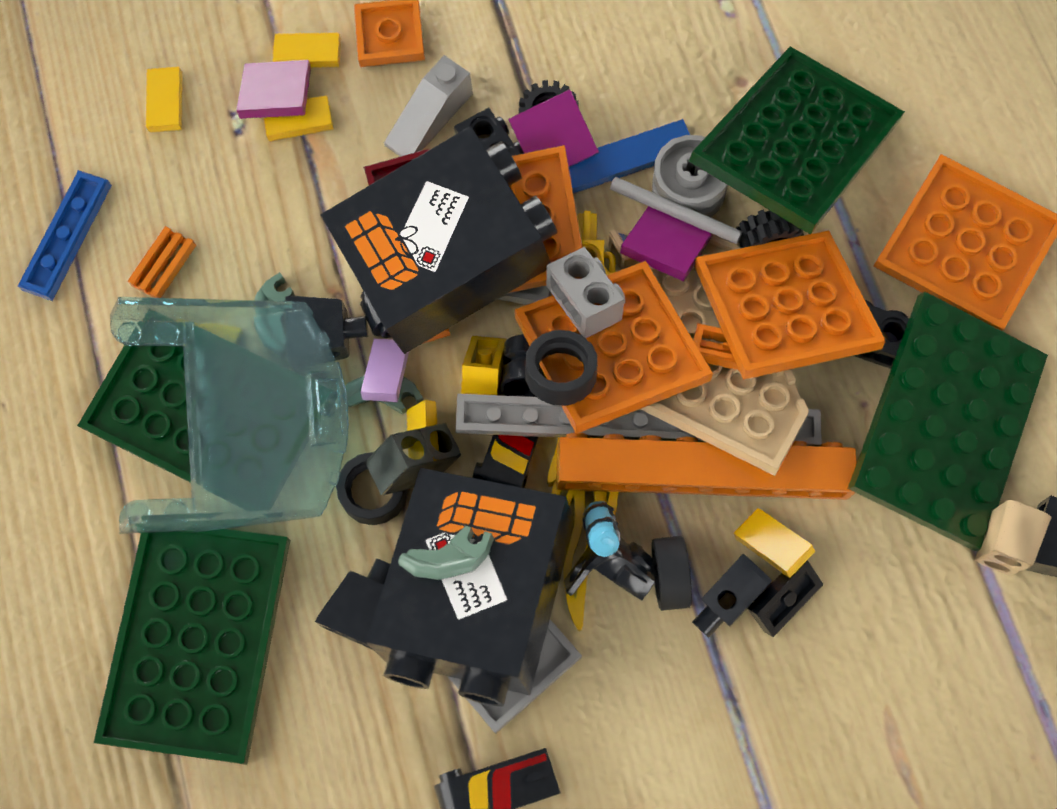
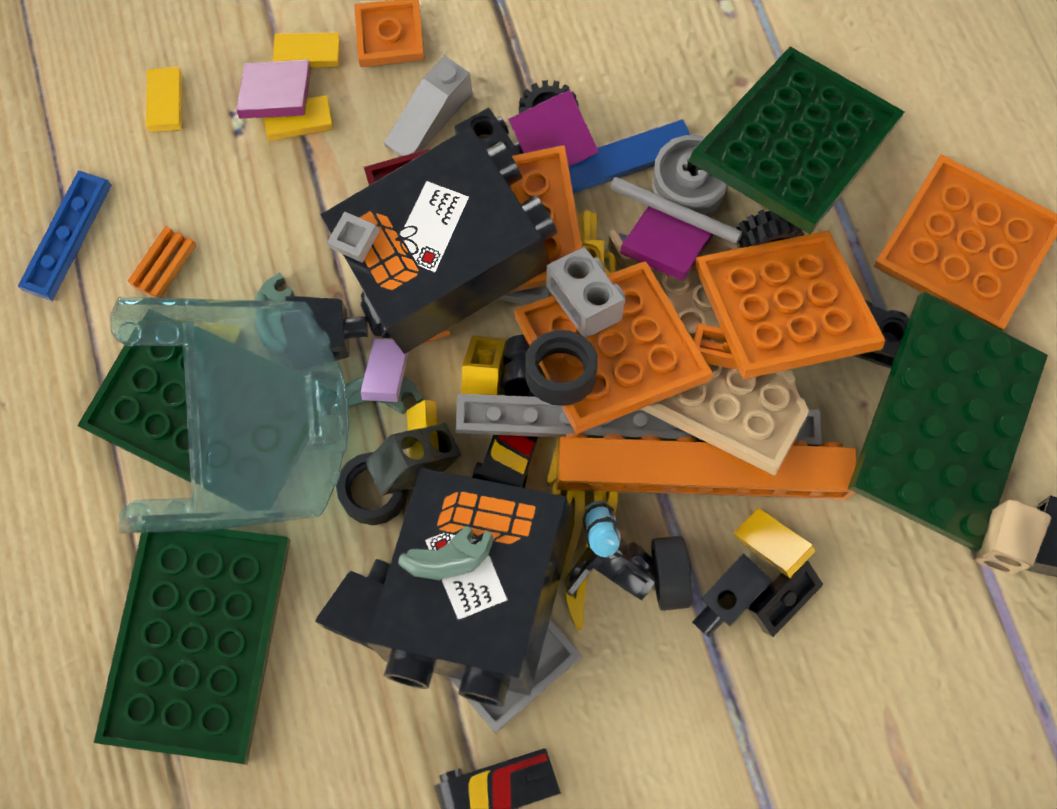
(353, 236): none -> light grey plate

